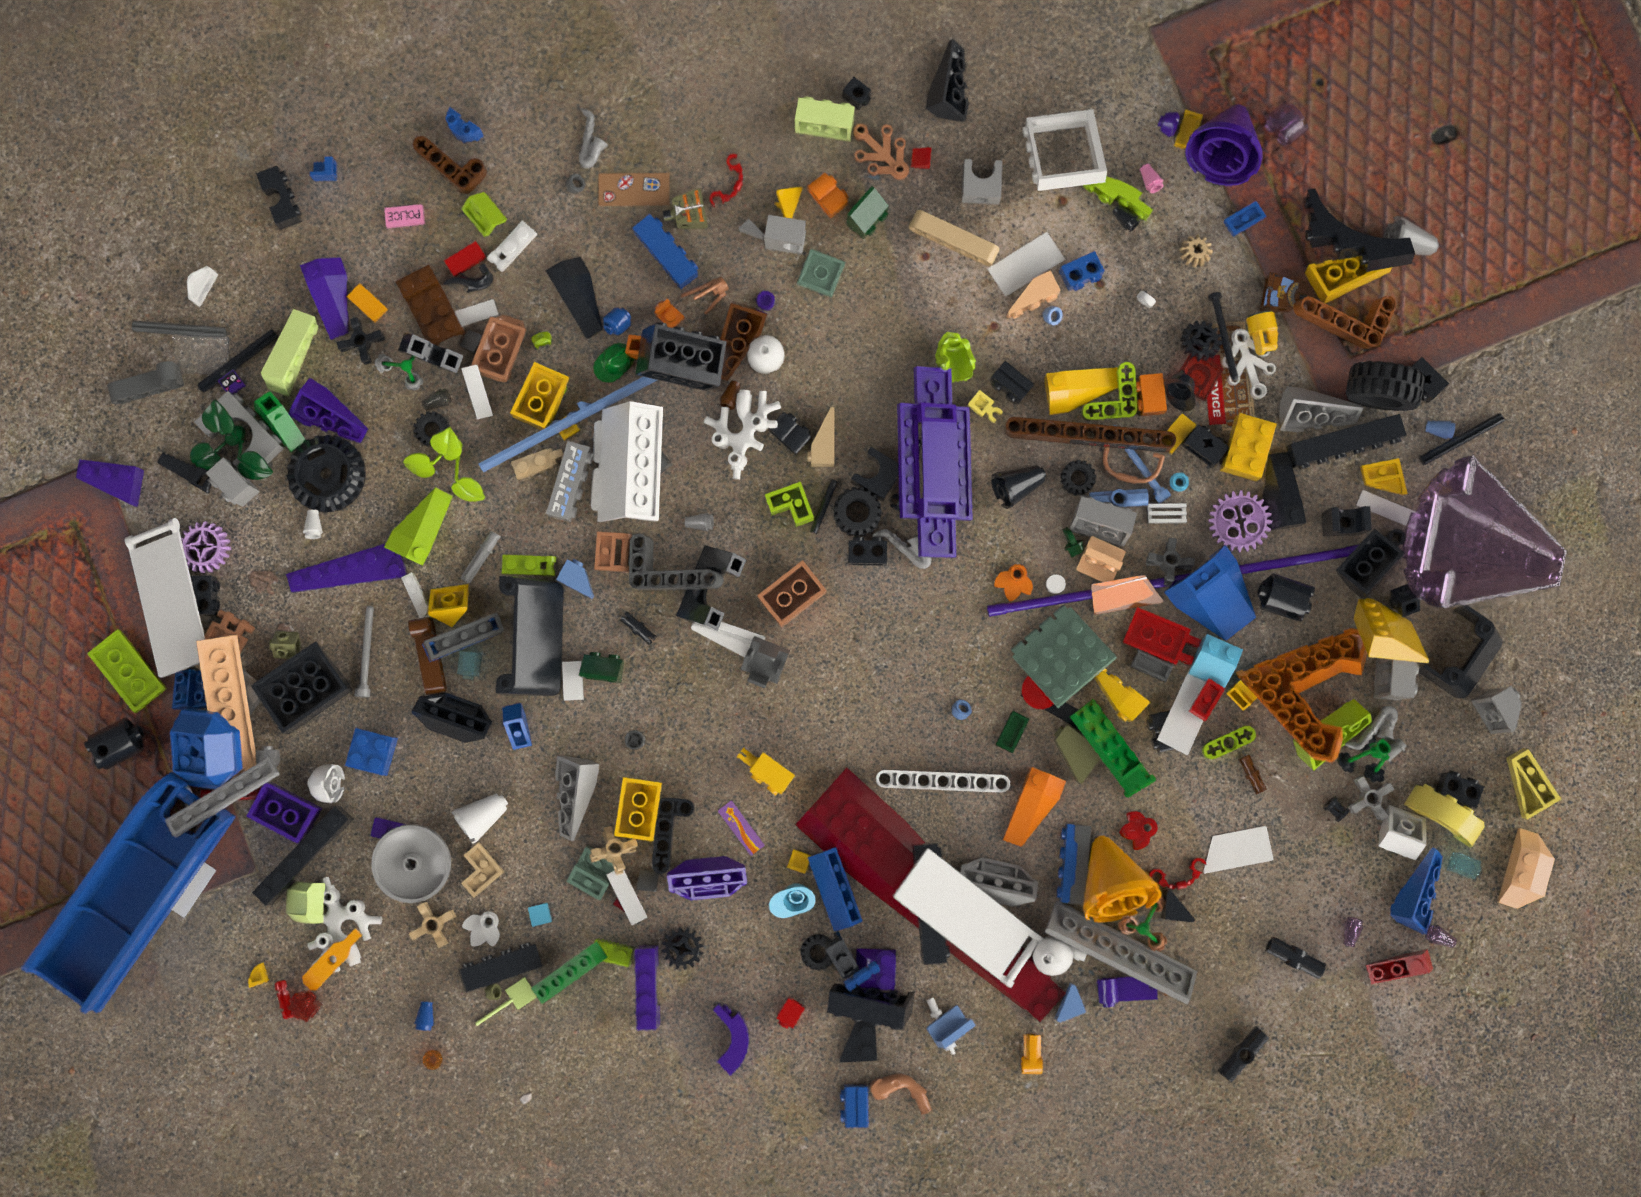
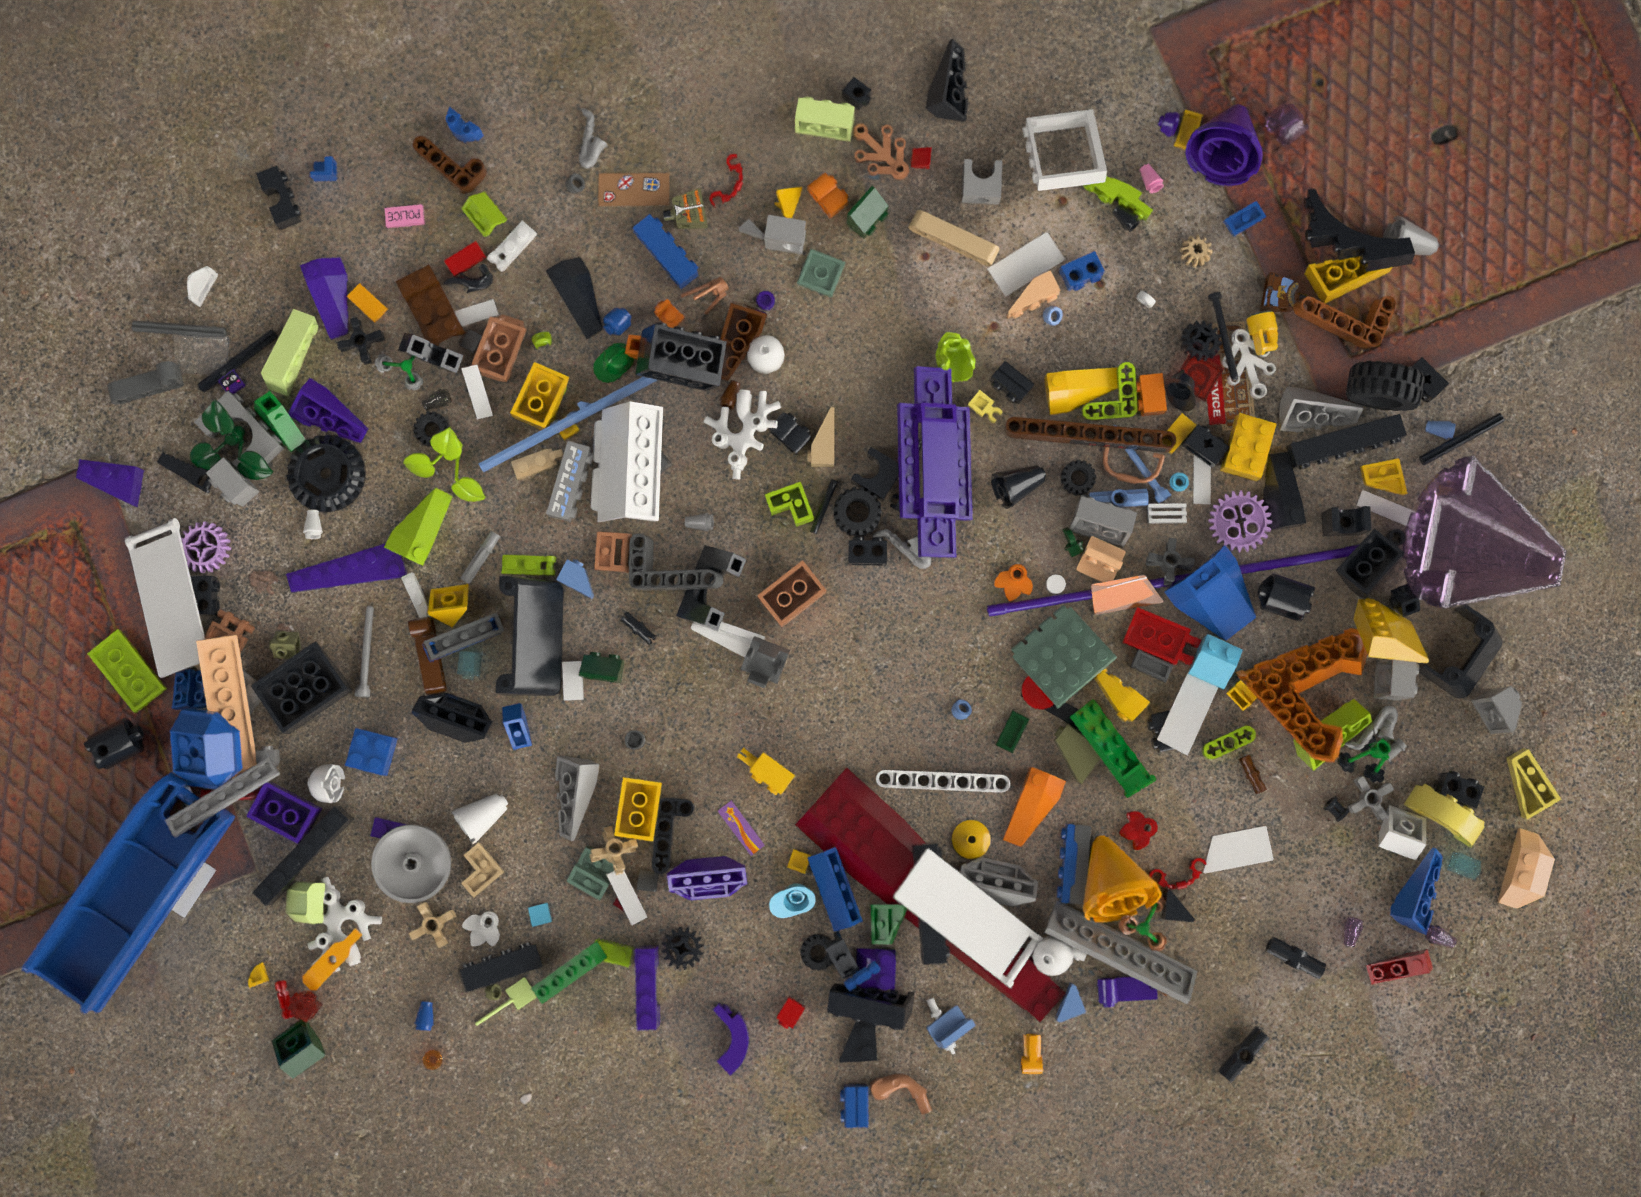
(297, 1048): none -> dark green slope
(886, 922): none -> green wing
(963, 832): none -> yellow dish
(1202, 482): none -> white sticker
(1206, 699): red plate -> none

